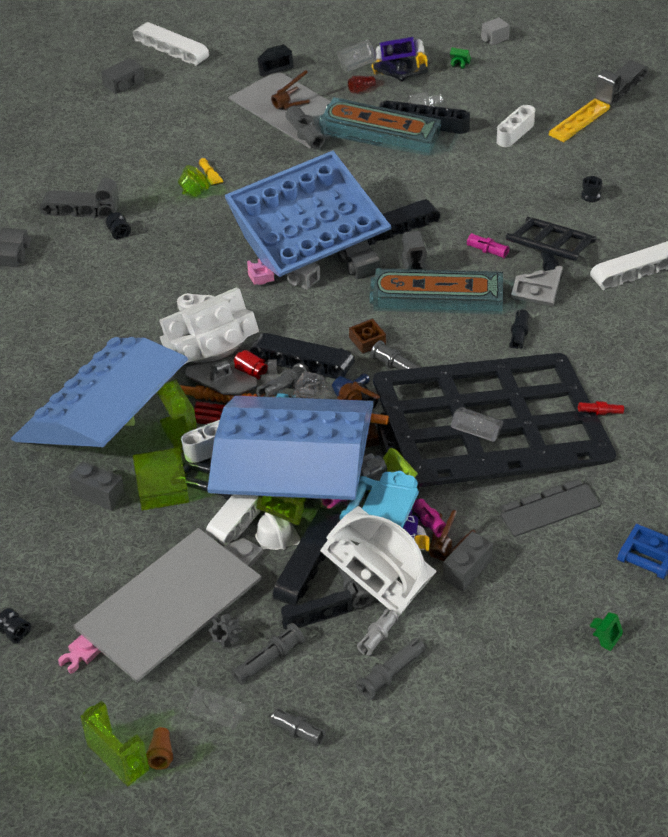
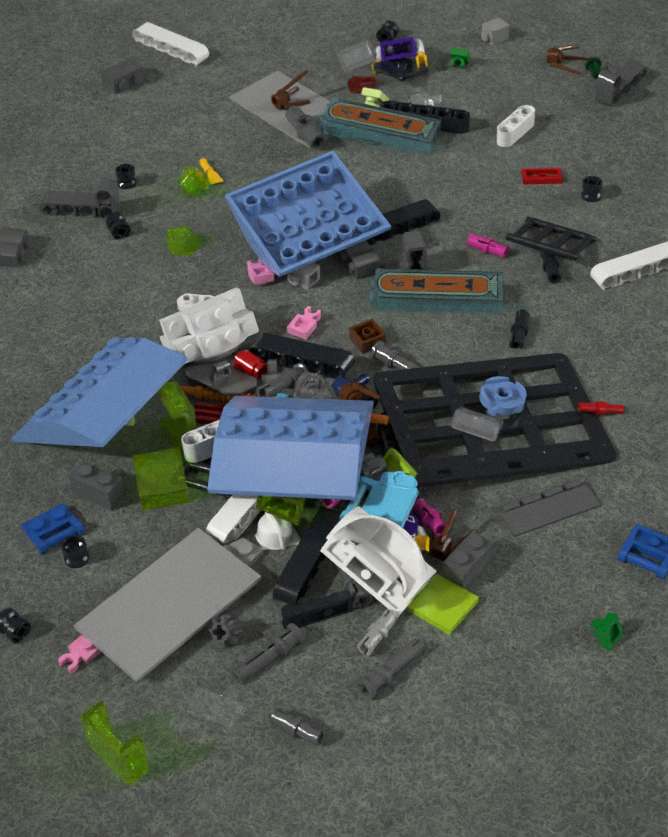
(50, 523): none -> blue plate
(75, 551): none -> black wheel
(126, 176): none -> black wheel
(160, 751): dark orange cone -> none
(182, 241): none -> clear neon green piece
(275, 60): black slope -> none
(305, 324): none -> bright pink plate
(374, 97): none -> yellowish green slope
(388, 31): none -> black wheel
(443, 603): none -> lime tile
(497, 405): none -> medium blue plate
(537, 287): light grey wing -> none
(545, 176): none -> red tile
(555, 56): none -> reddish brown plant
(579, 120): yellow tile -> none
(593, 64): none -> dark green piece

